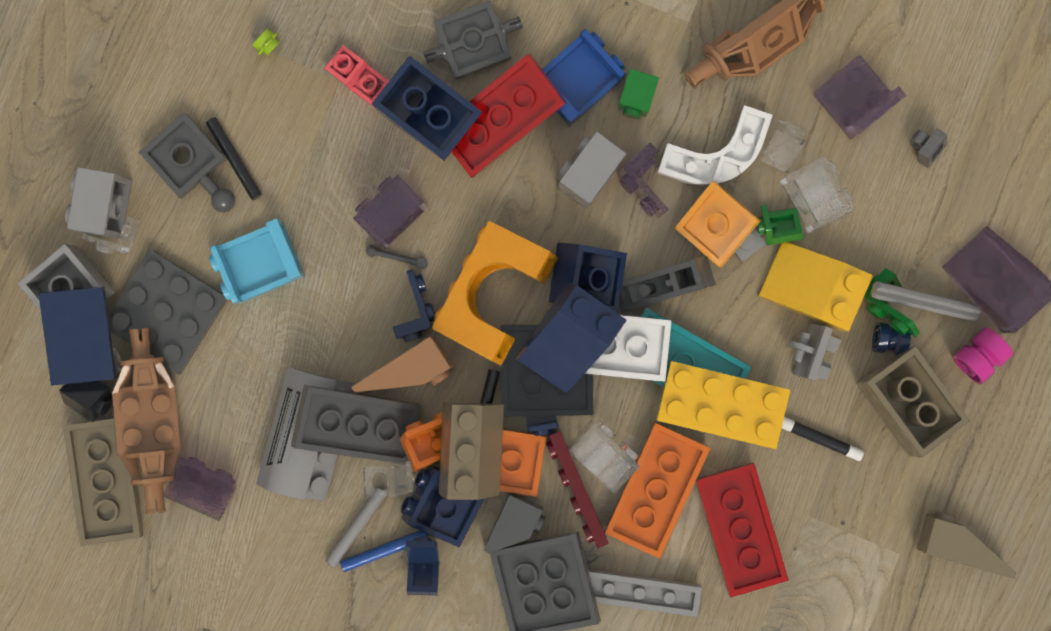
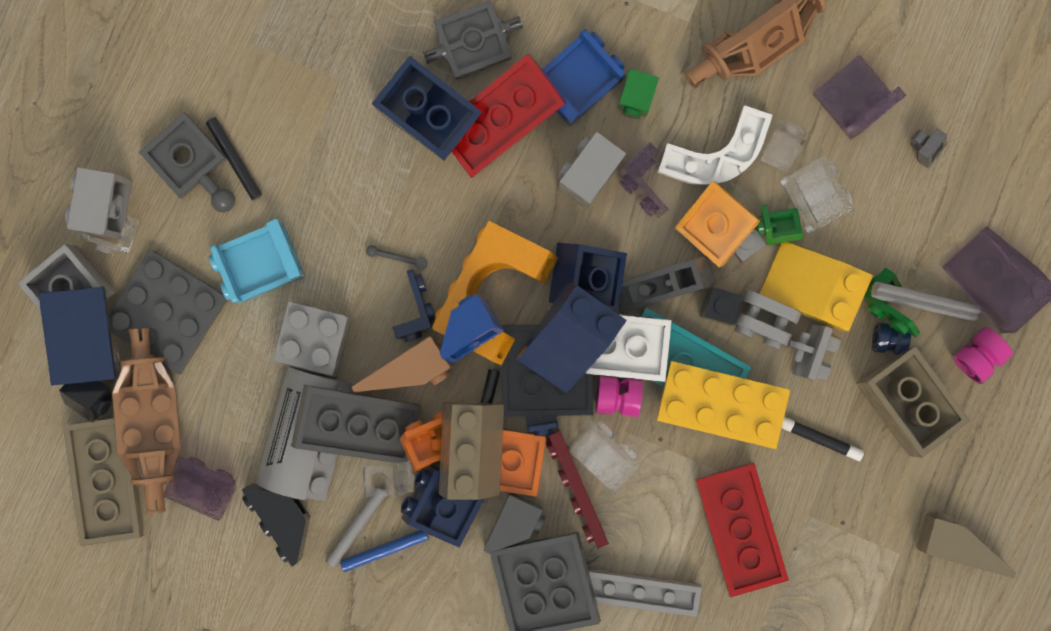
(266, 42): lime plate -> none
(281, 518): none -> black slope
(312, 338): none -> light grey brick
(356, 75): coral slope -> none
(389, 211): clear purple brick -> none
(422, 567): dark blue bracket -> none
(469, 328): none -> blue slope
(619, 396): none -> dark pink wheel
(657, 490): orange plate -> none
(721, 306): none -> black brick
(773, 335): none -> light grey brick

